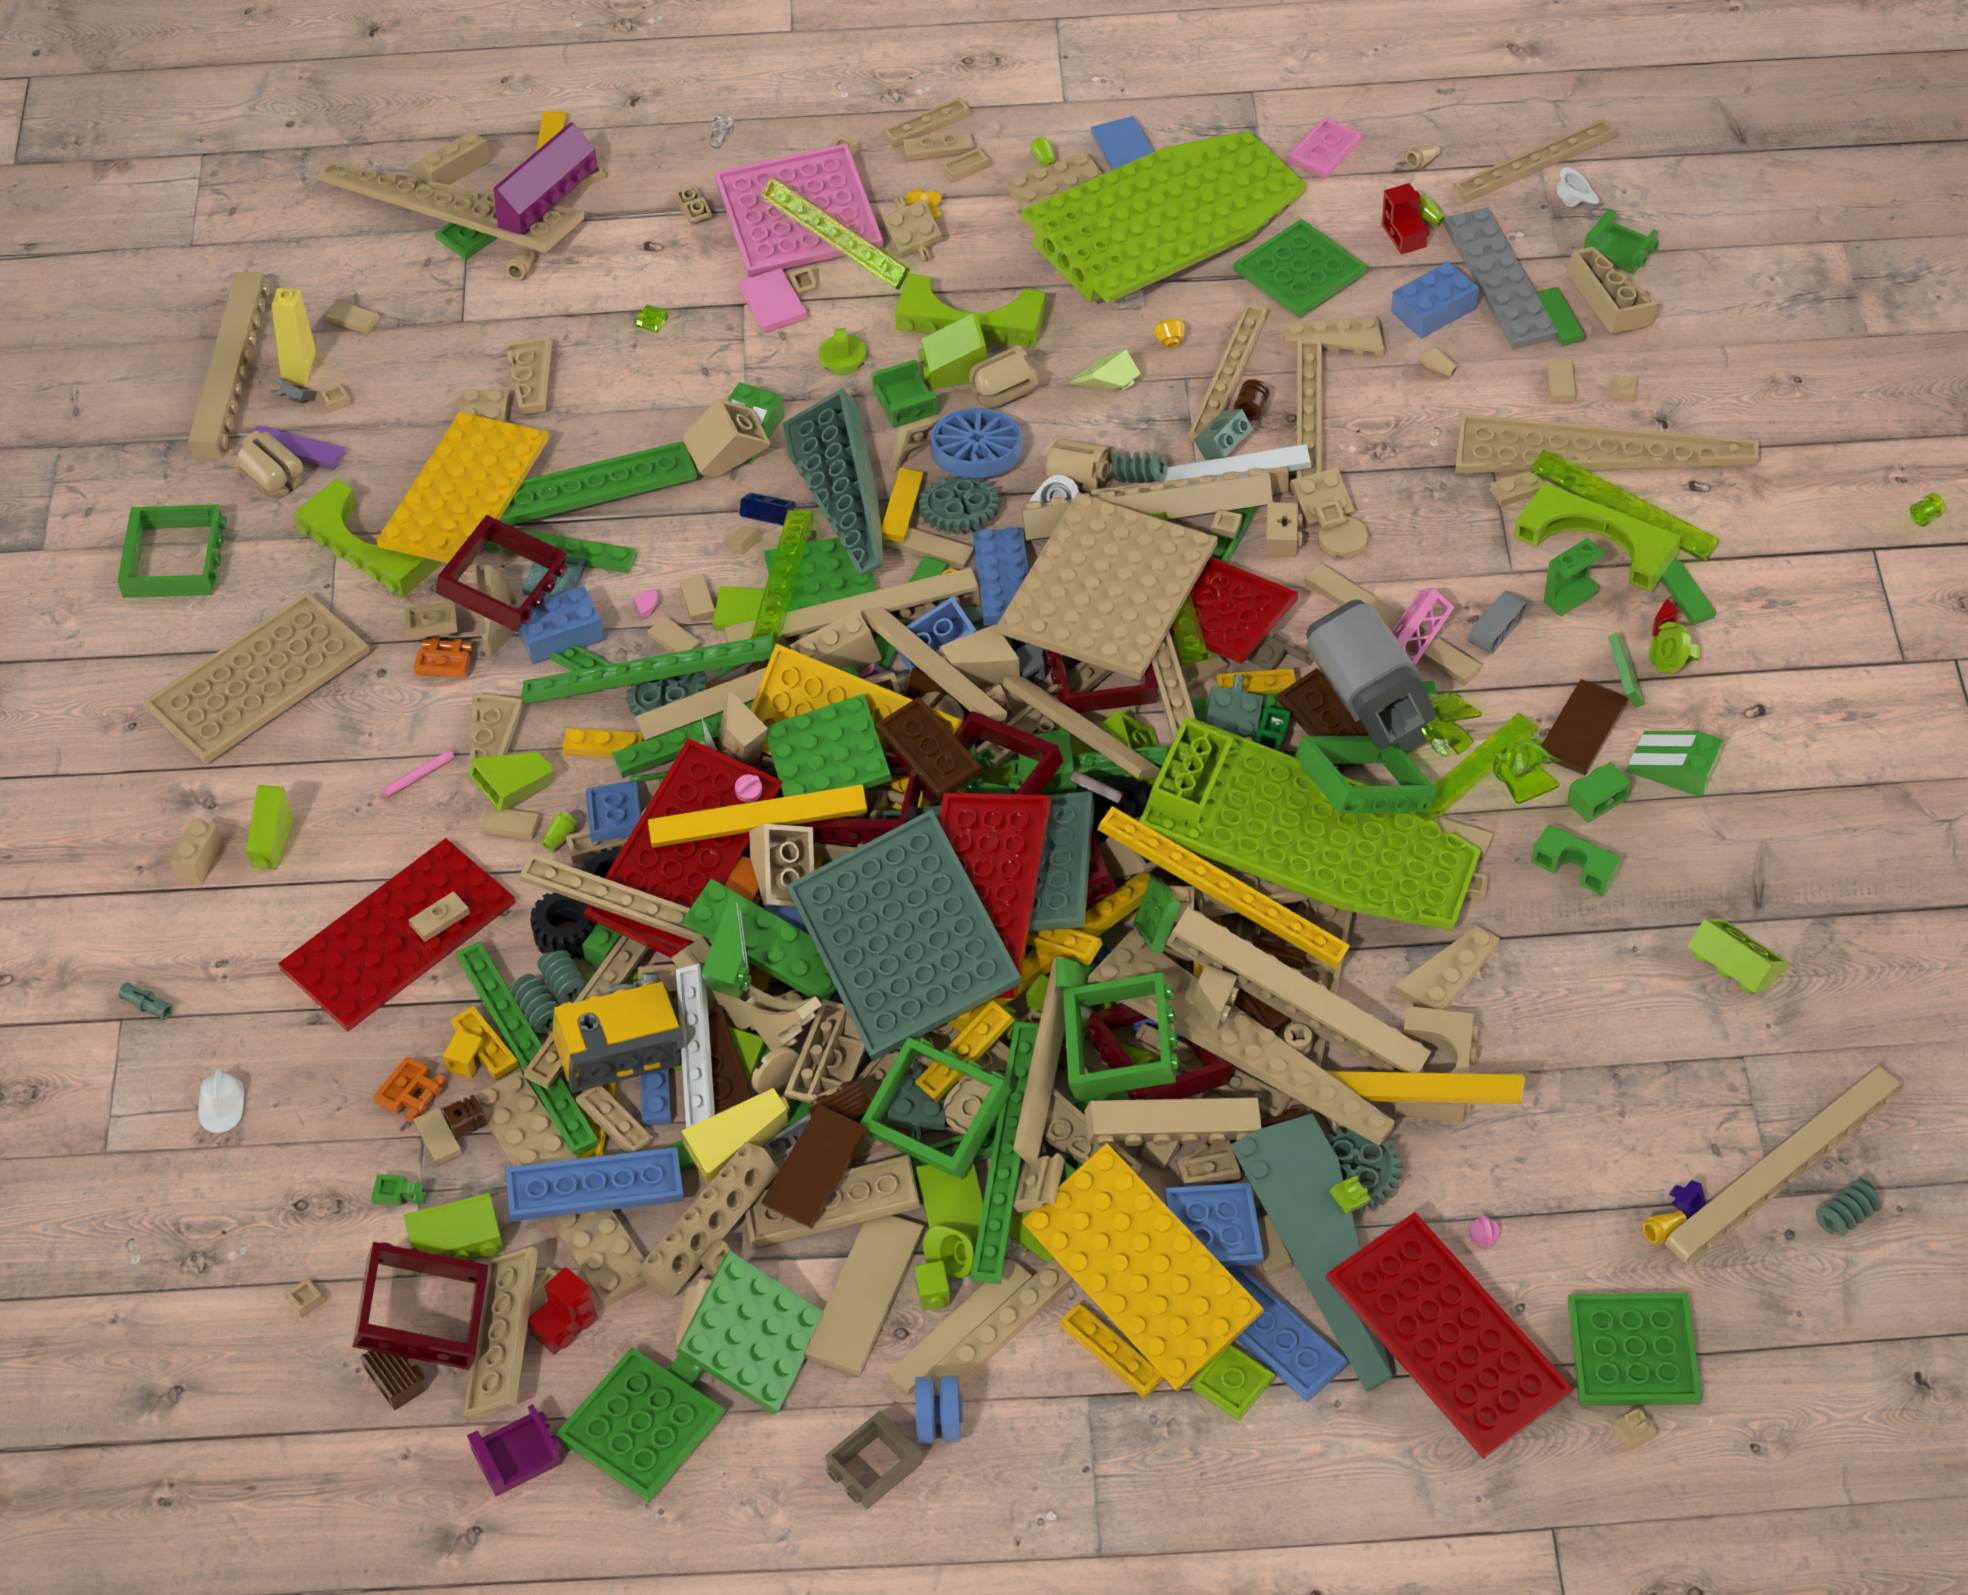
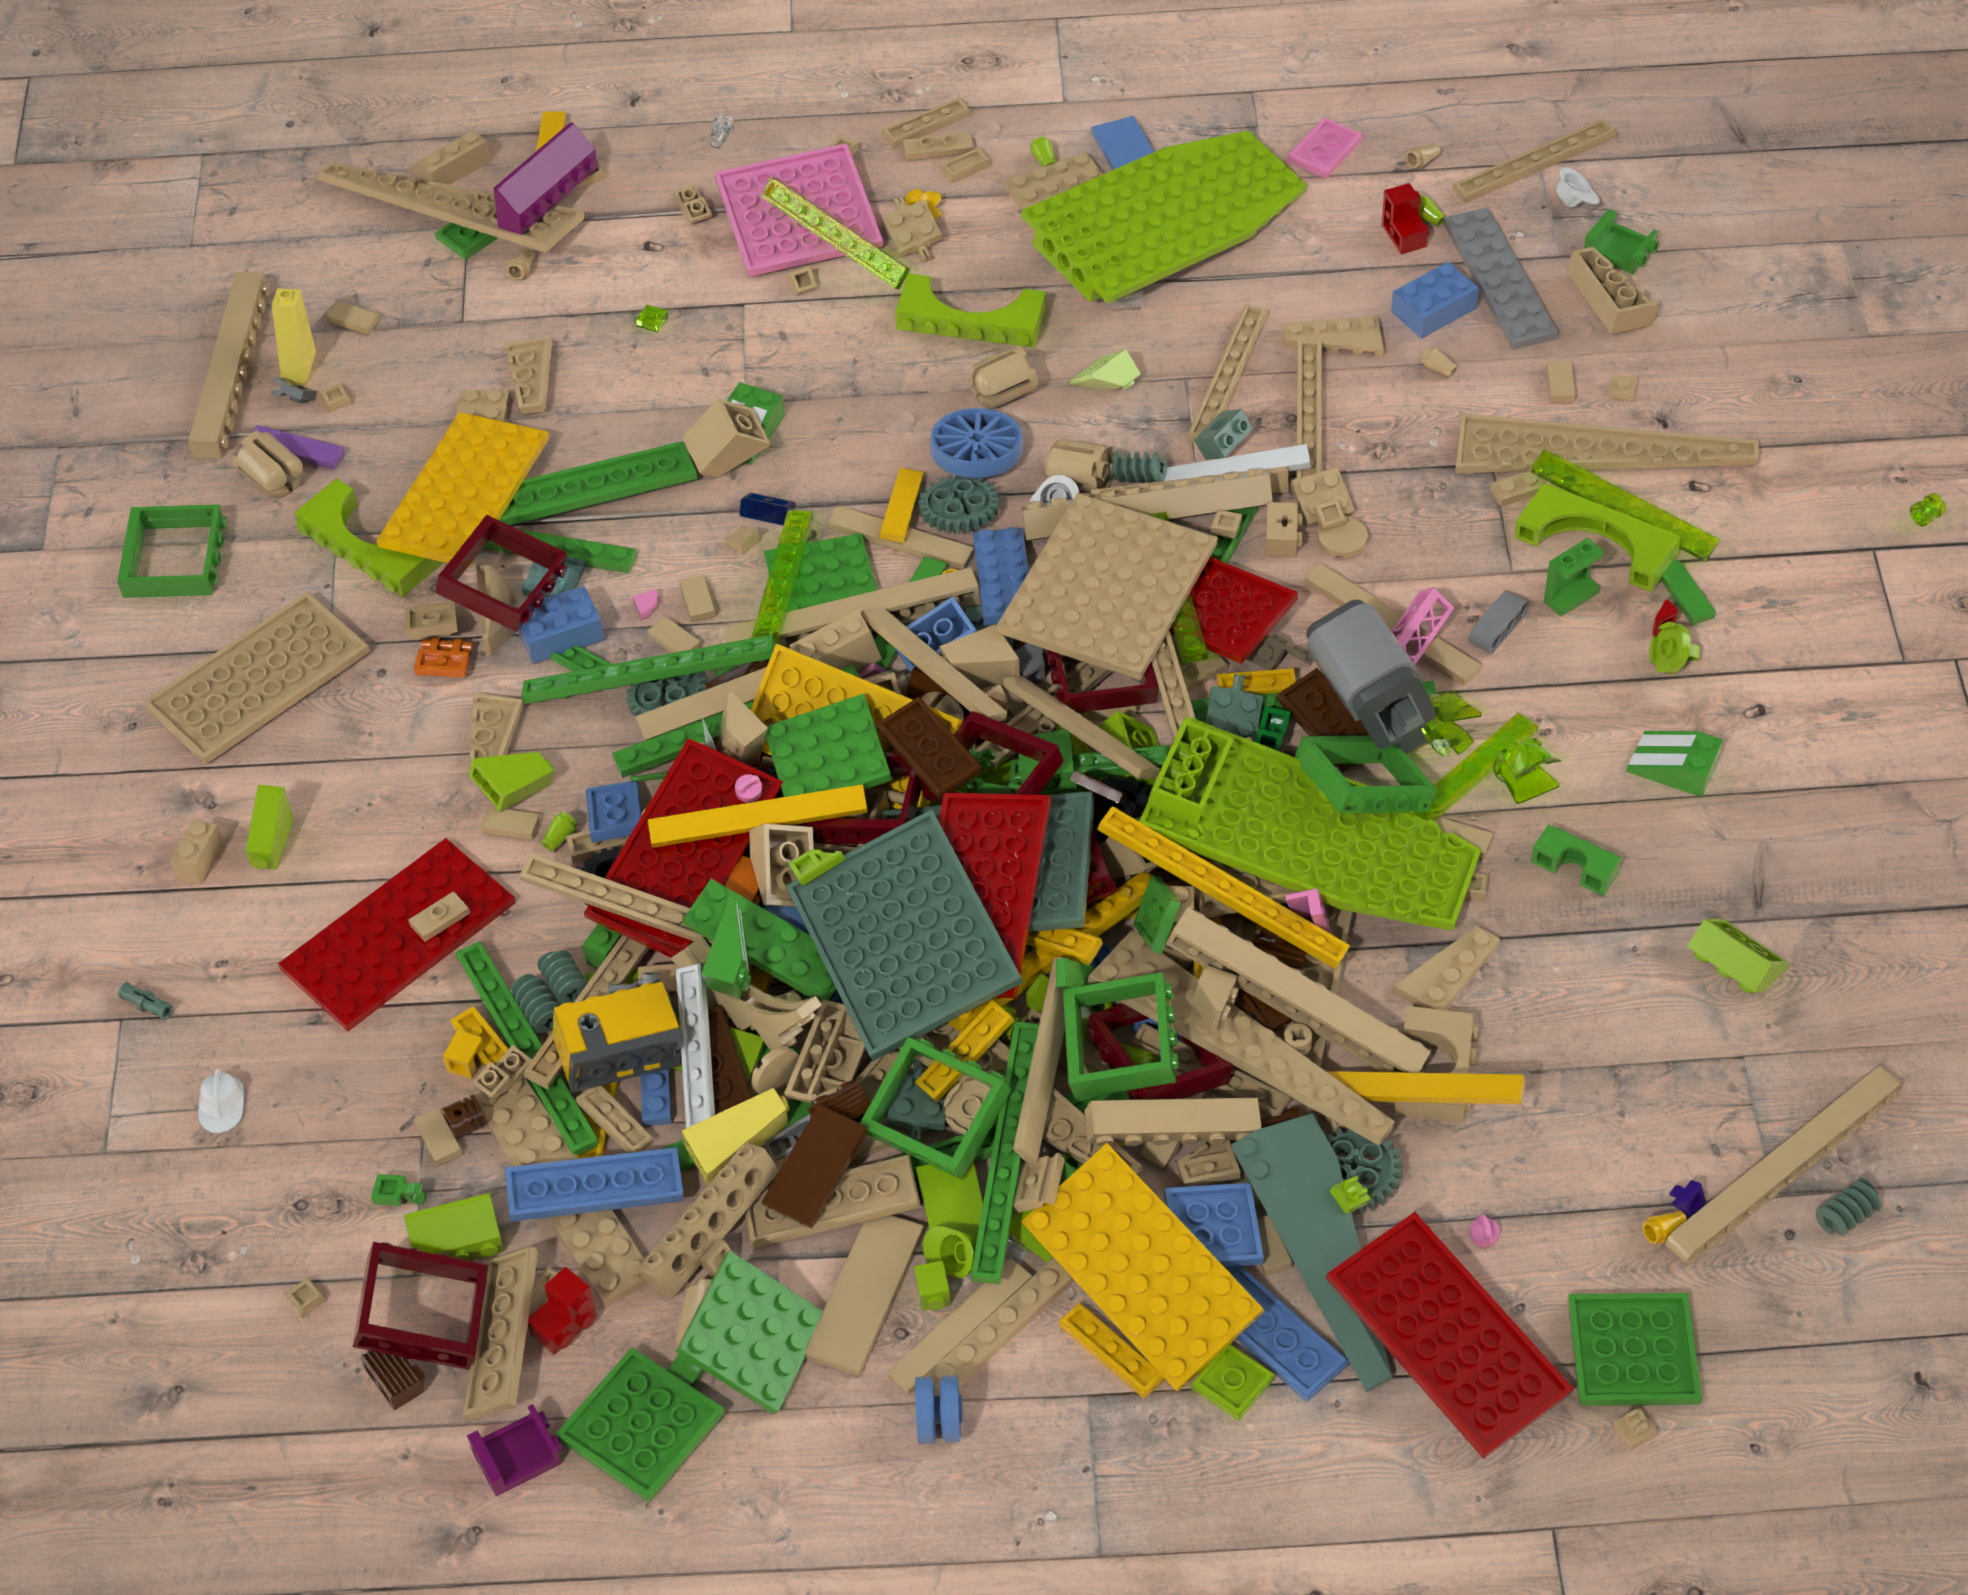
(402, 1085): orange plate -> none
(418, 773): bright pink bar -> none
(500, 1077): none -> tan slope
(554, 911): black tyre -> none
(598, 742): yellow plate -> none
(736, 606): lime tile -> none
(772, 300): bright pink tile -> none
(814, 864): none -> lime tile
(835, 462): sand green wedge -> none
(842, 353): lime tile -> none
(889, 1434): dark tan window -> none
(904, 394): bright green panel -> none
(910, 441): tan wing -> none
(952, 352): lime slope -> none
(1169, 332): yellow cone -> none
(1252, 398): reddish brown piece -> none
(1300, 268): bright green plate -> none
(1309, 905): none -> bright pink panel
(1561, 316): bright green tile -> none
(1584, 726): reddish brown tile -> none
(1599, 792): bright green brick -> none
(1626, 670): bright green tile -> none

